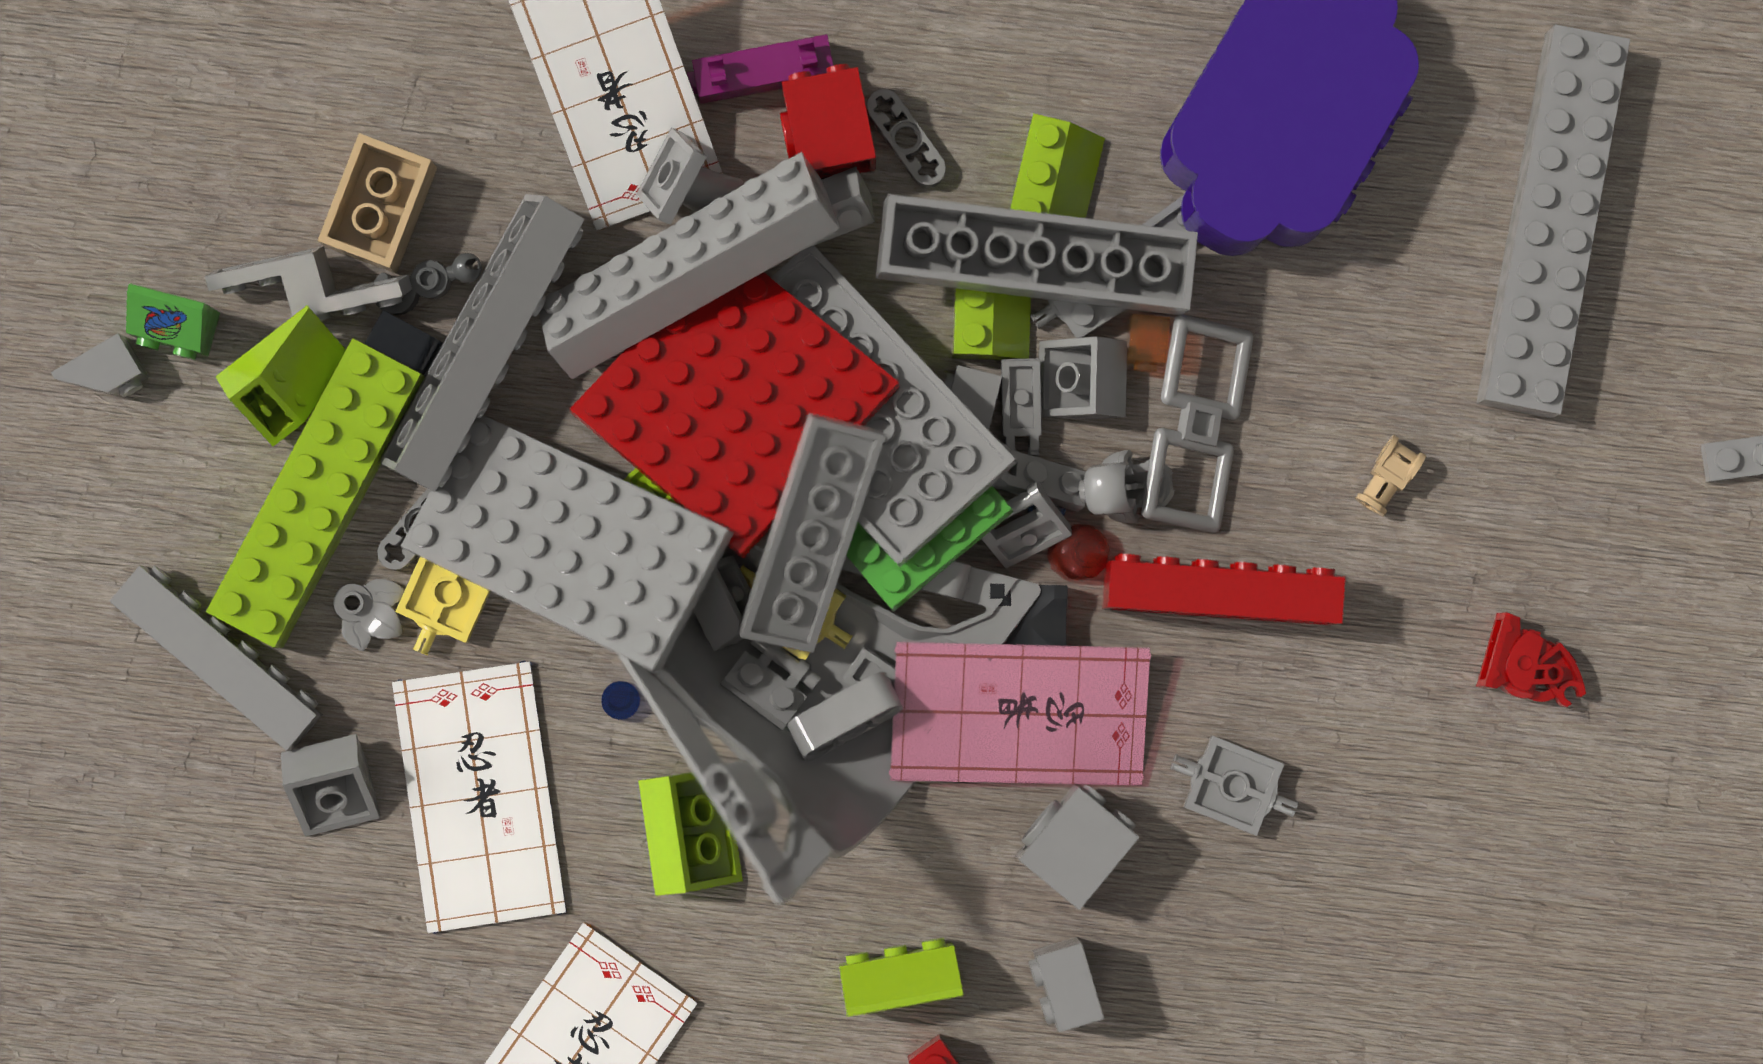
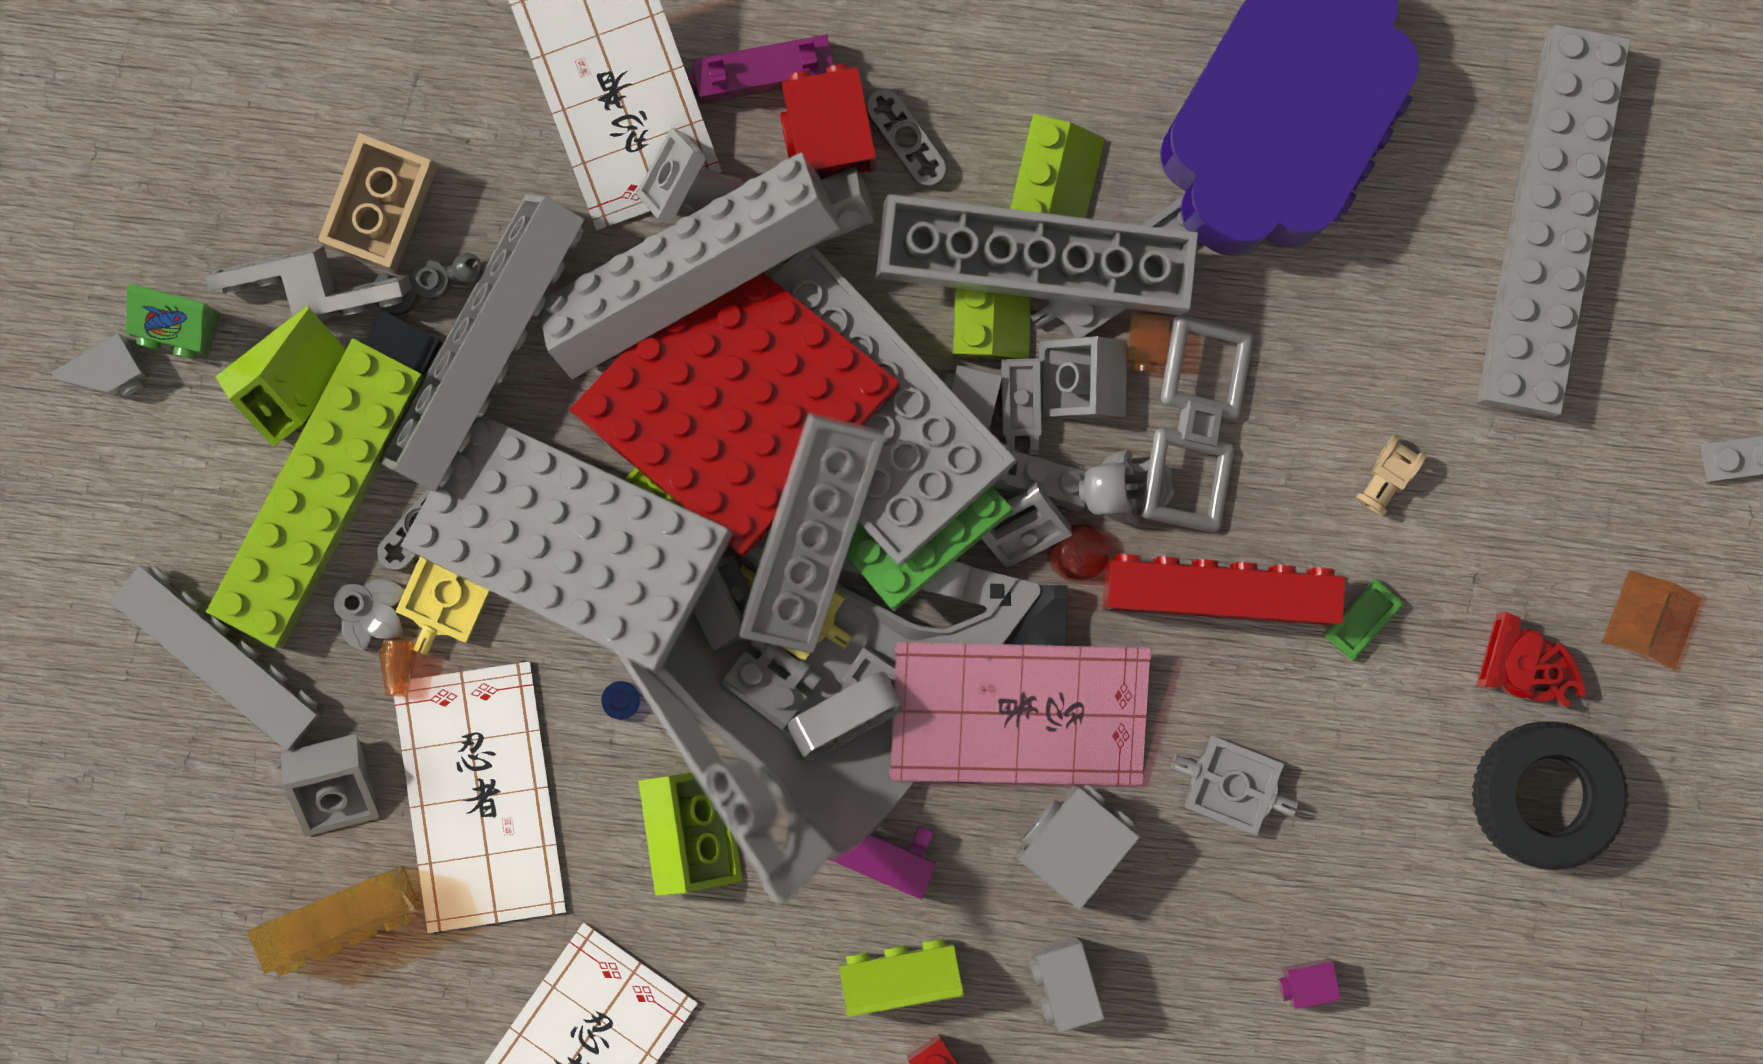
(336, 918): none -> clear yellow brick
(397, 666): none -> clear orange cone
(893, 864): none -> magenta brick
(1309, 984): none -> magenta brick
(1363, 619): none -> bright green tile
(1602, 802): none -> black tyre
(1652, 619): none -> clear orange slope

